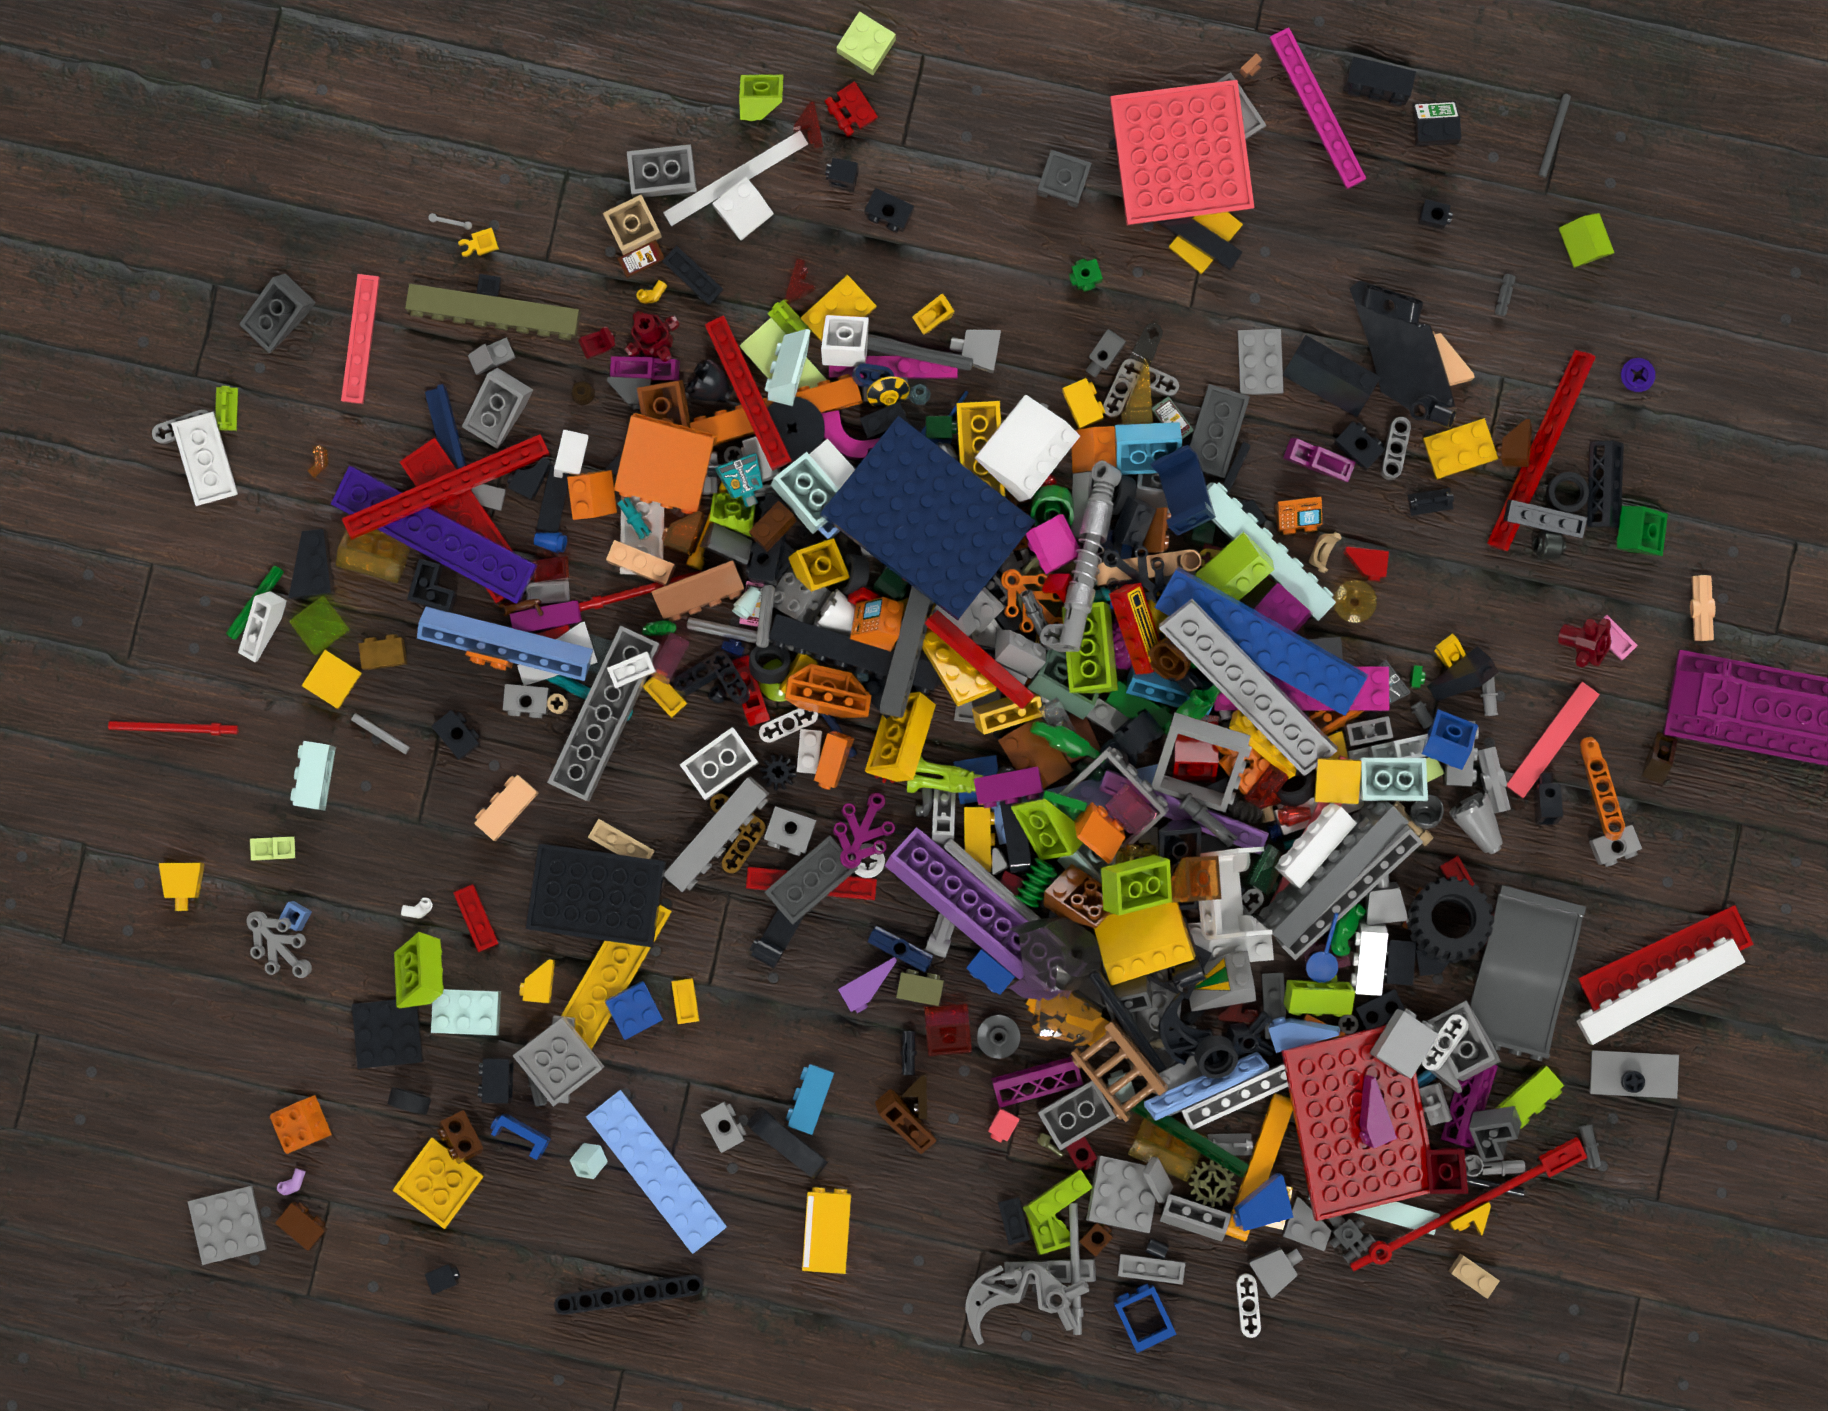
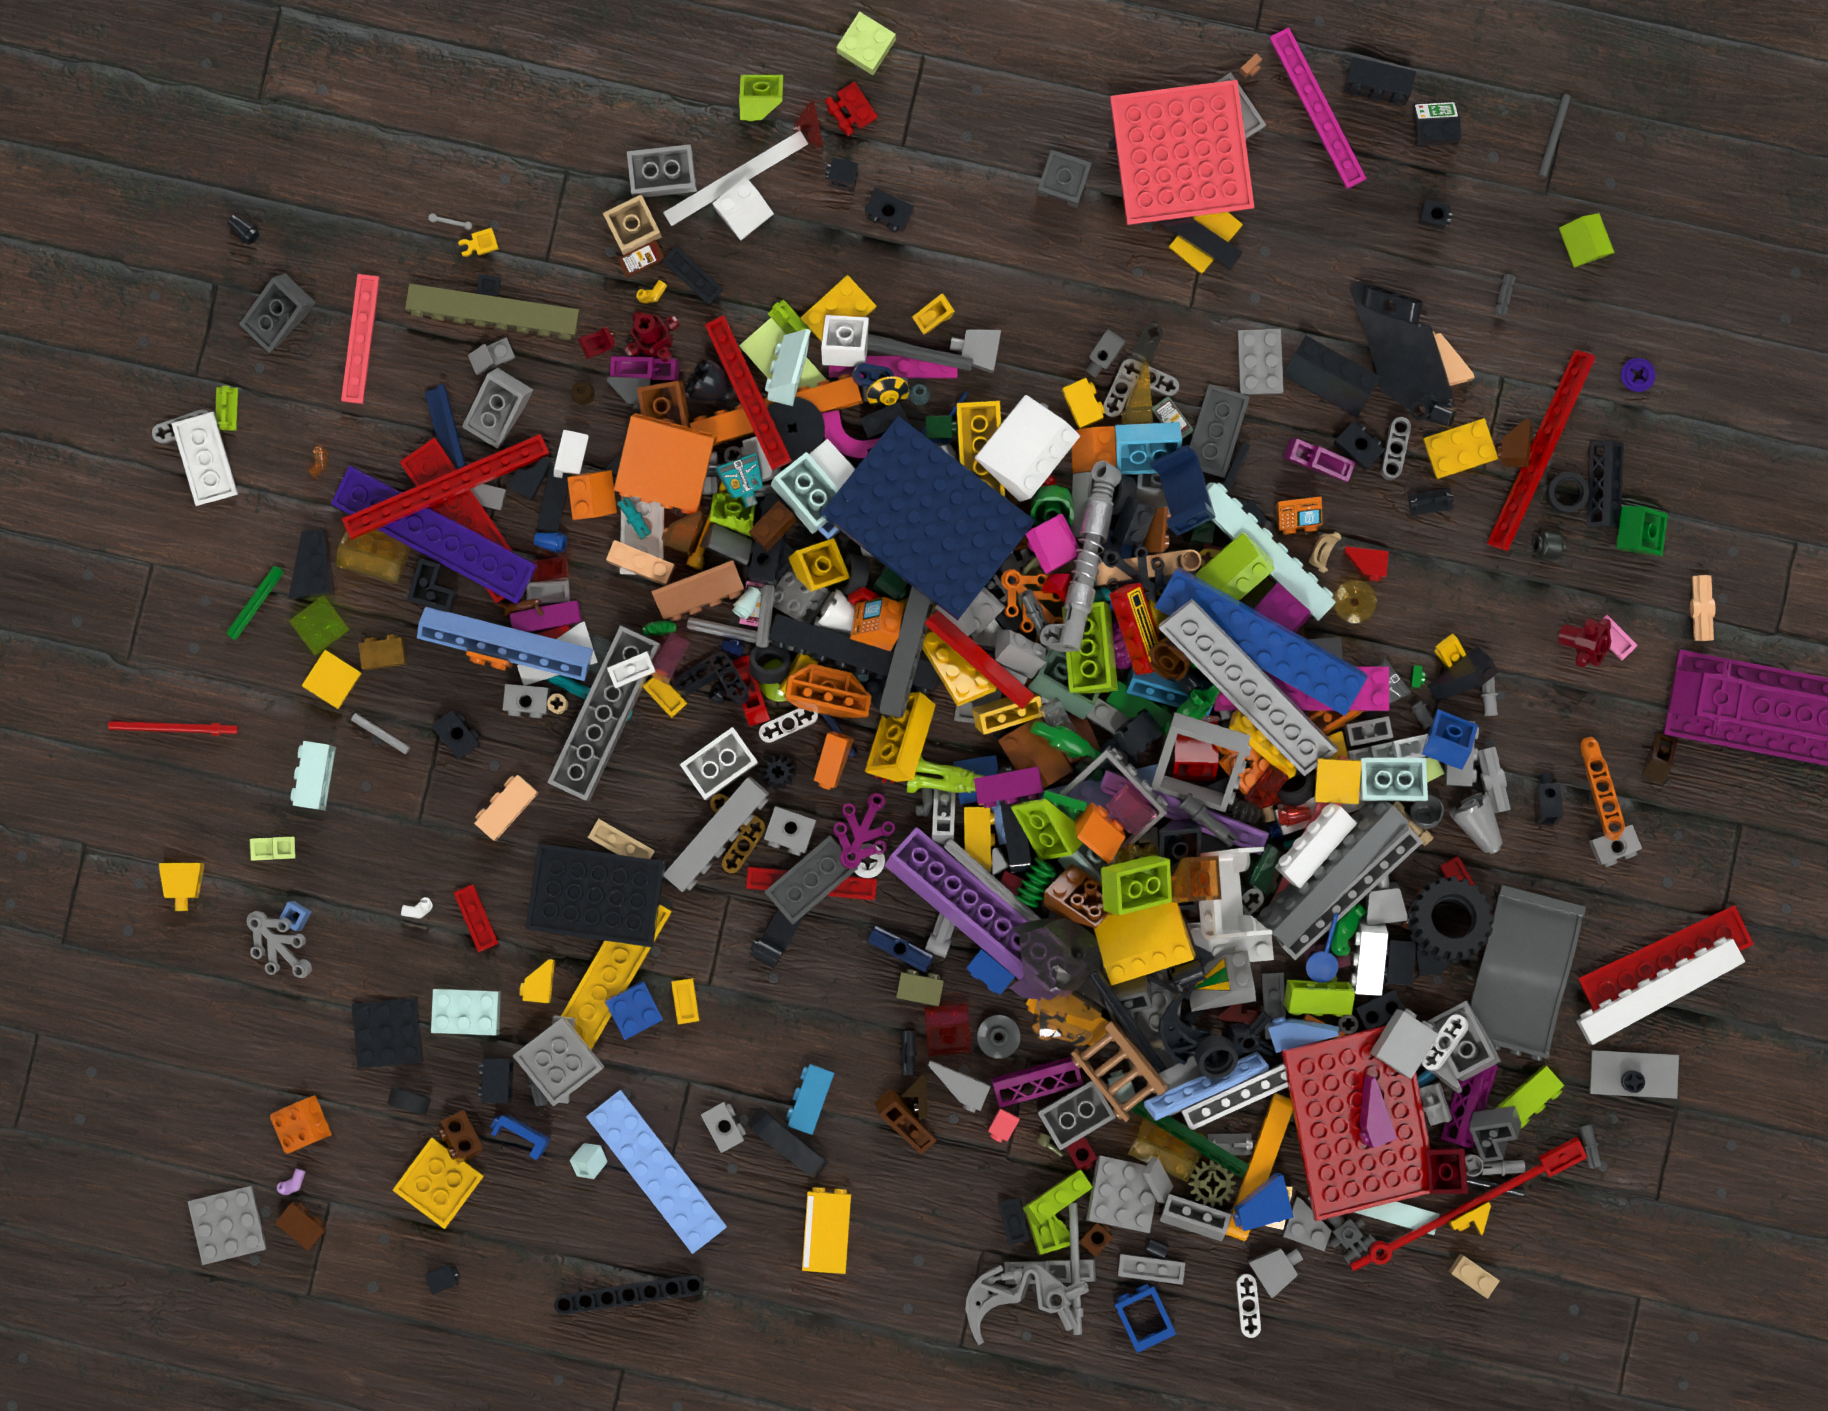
(244, 230): none -> black cone
(261, 624): white slope -> none
(418, 971): lime slope -> none
(597, 602): red bar -> none
(797, 288): clear red slope -> none
(809, 751): white plate -> none
(862, 989): medium lavender slope -> none
(965, 1088): none -> light grey slope
(1085, 267): green brick -> none
(1545, 519): plate -> none
(1552, 739): coral tile -> none

